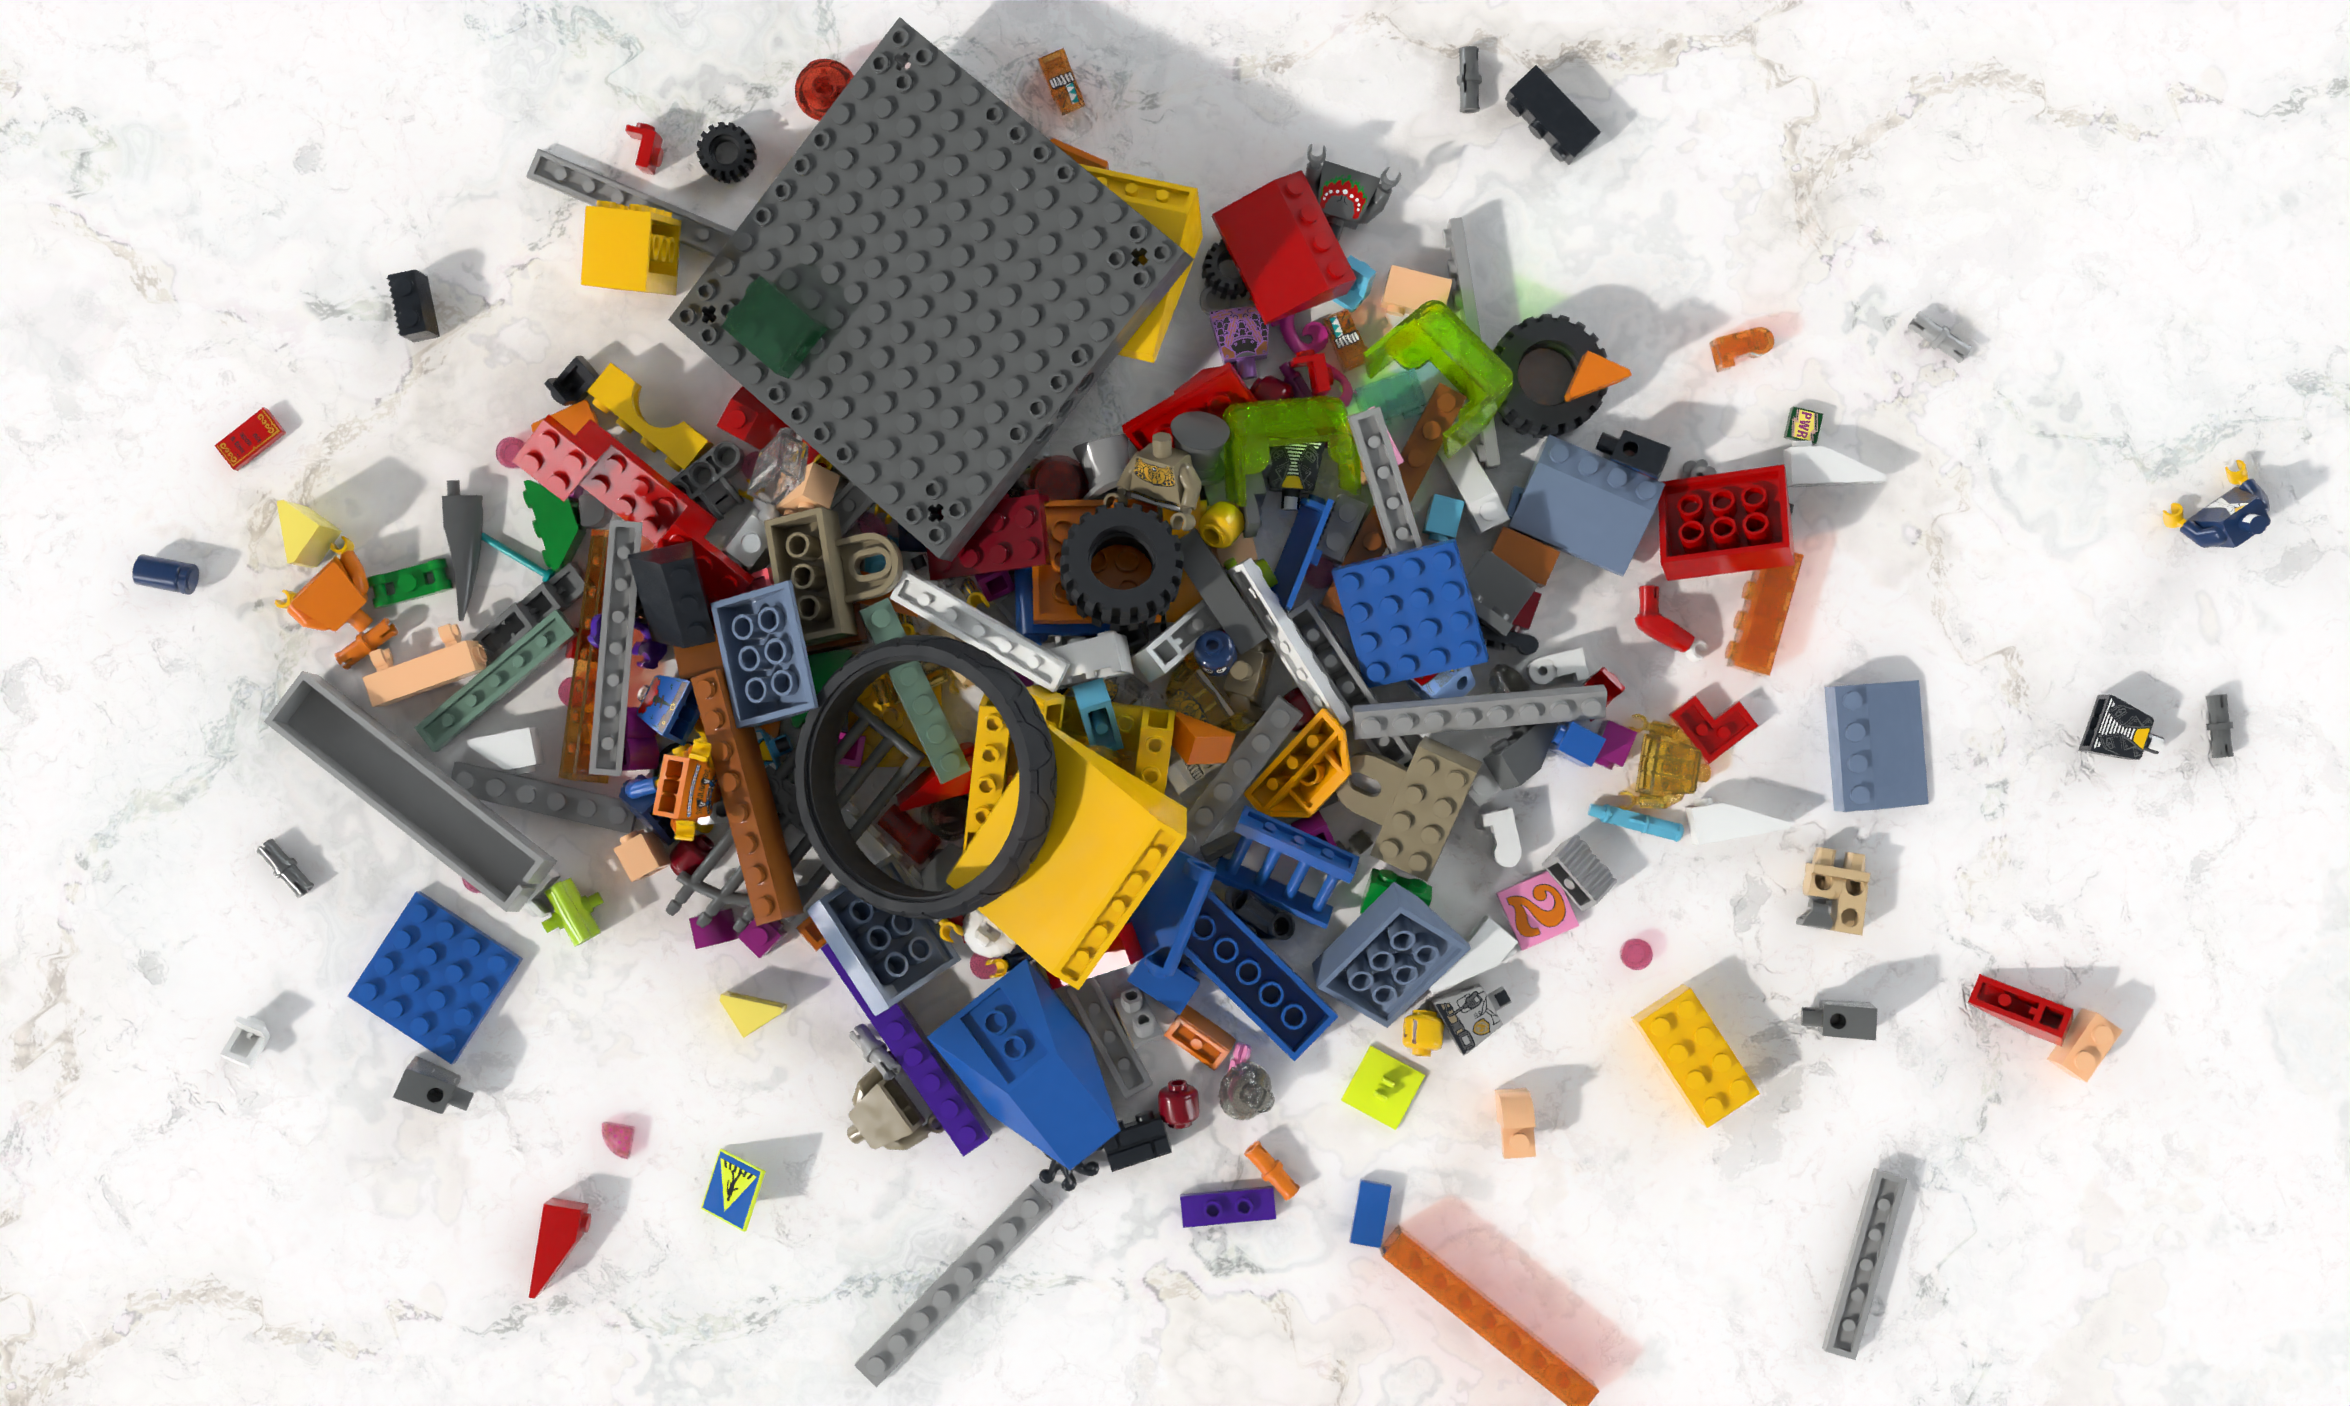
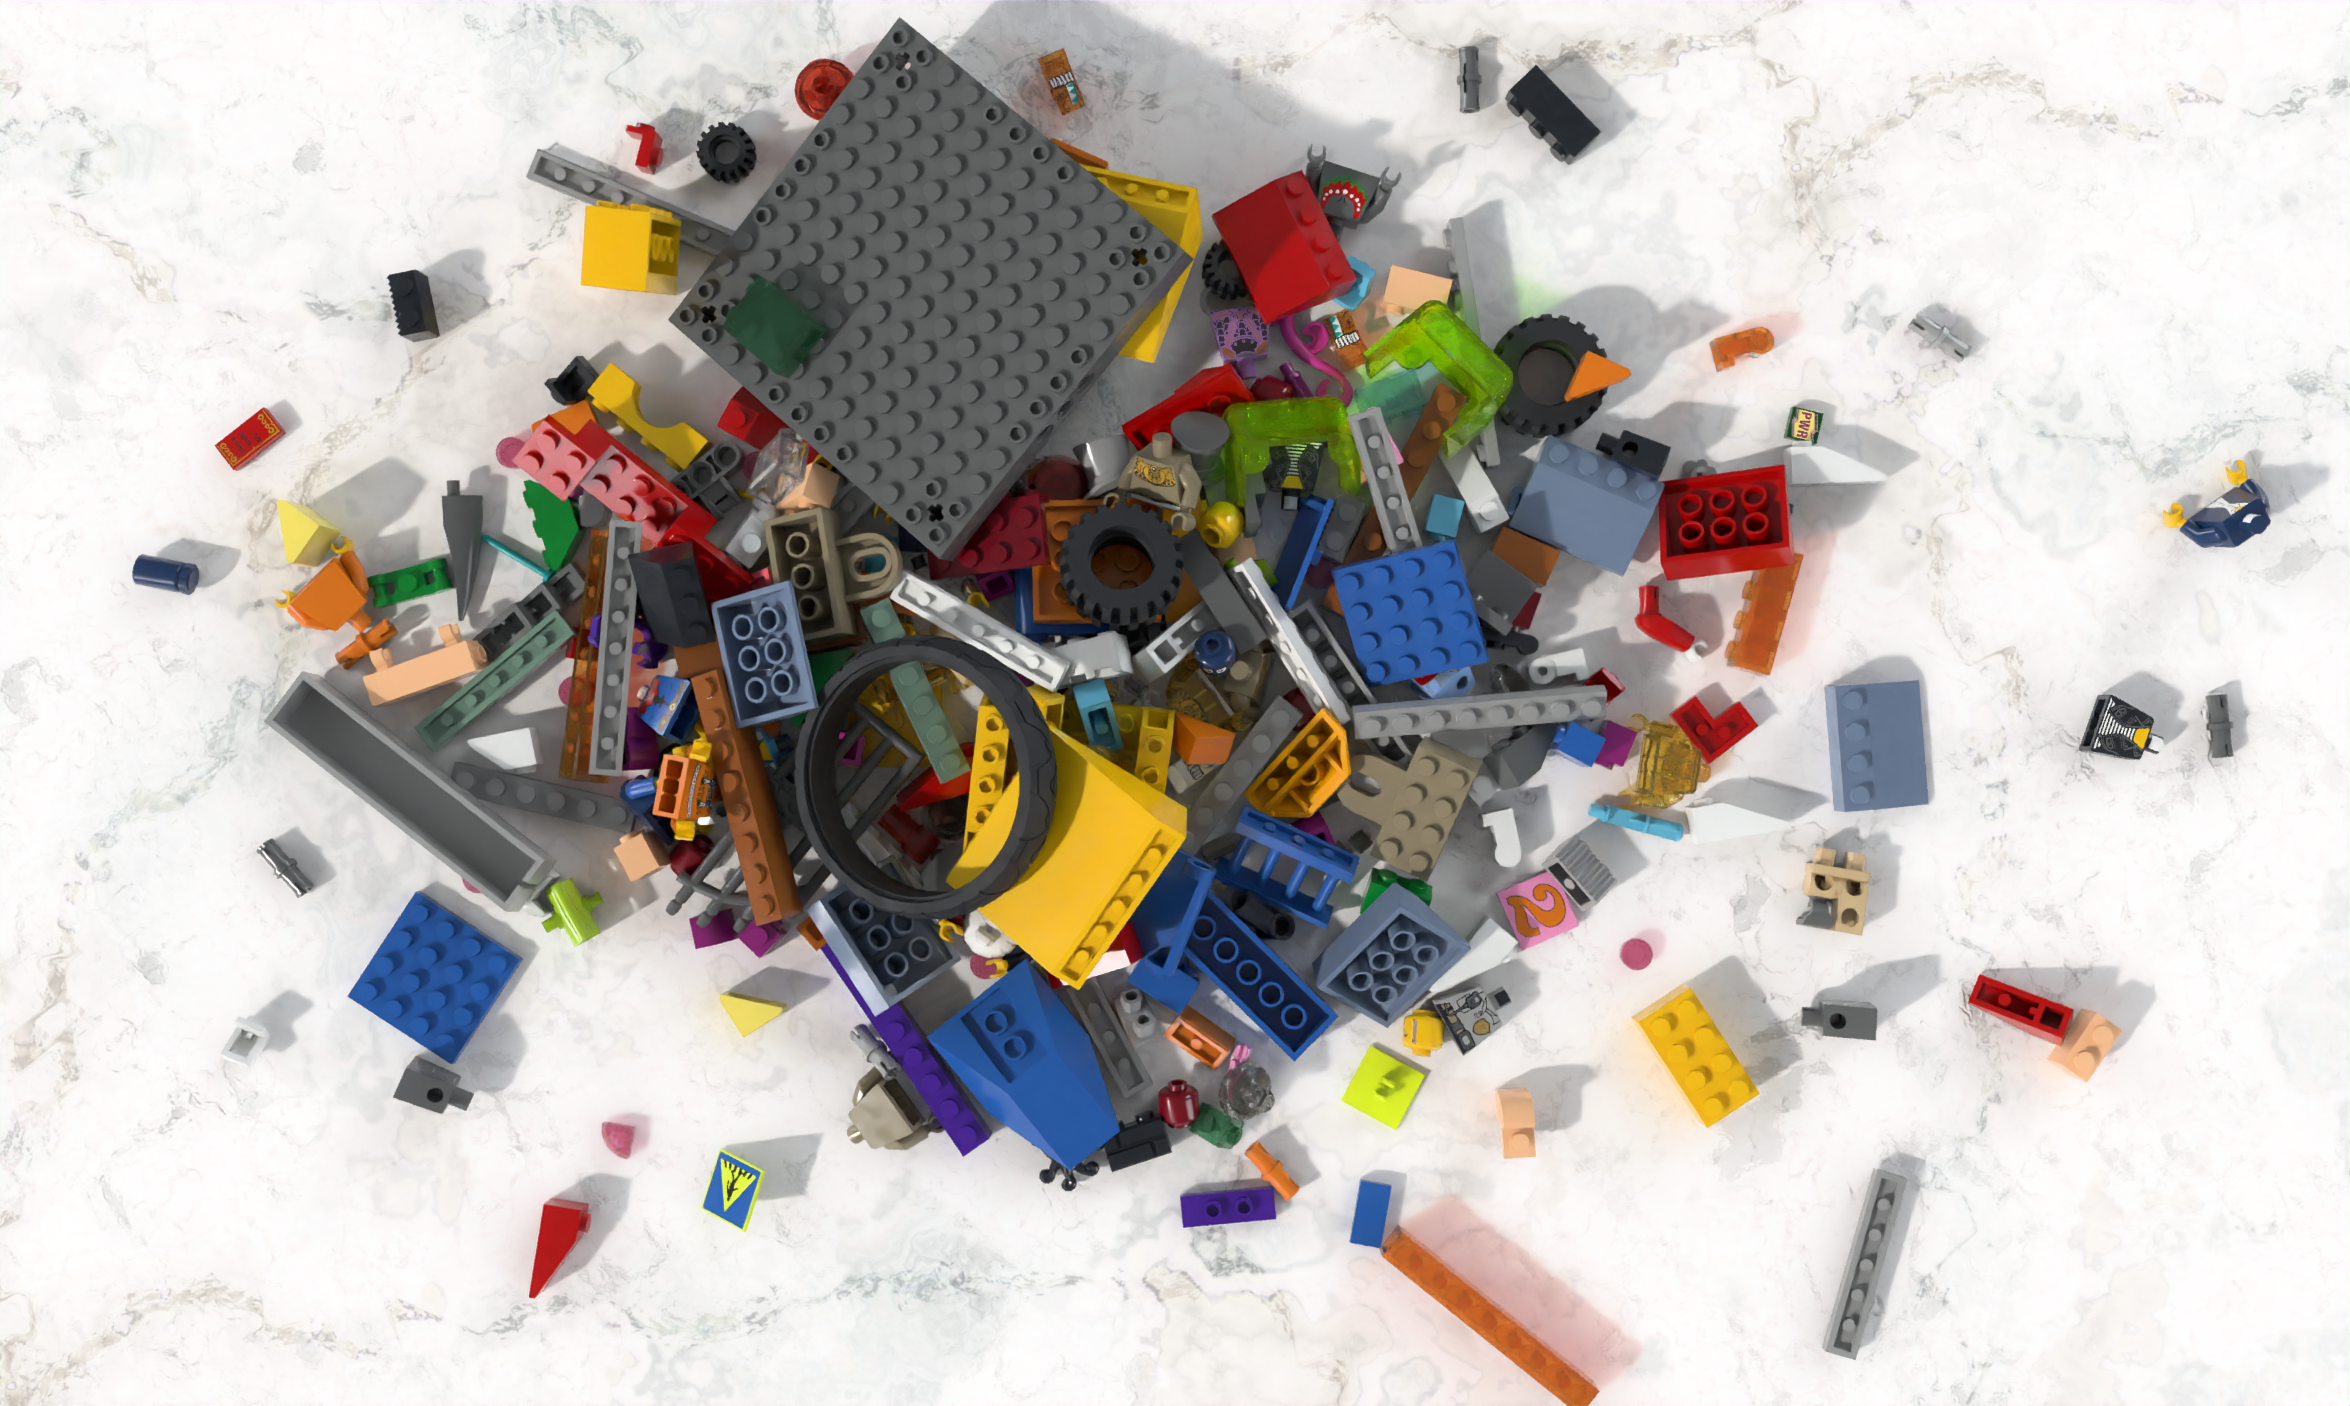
(872, 524): clear pink tile -> none
(953, 1285): light grey plate -> none
(1217, 1127): none -> clear green bracket
(1320, 375): red bracket -> none

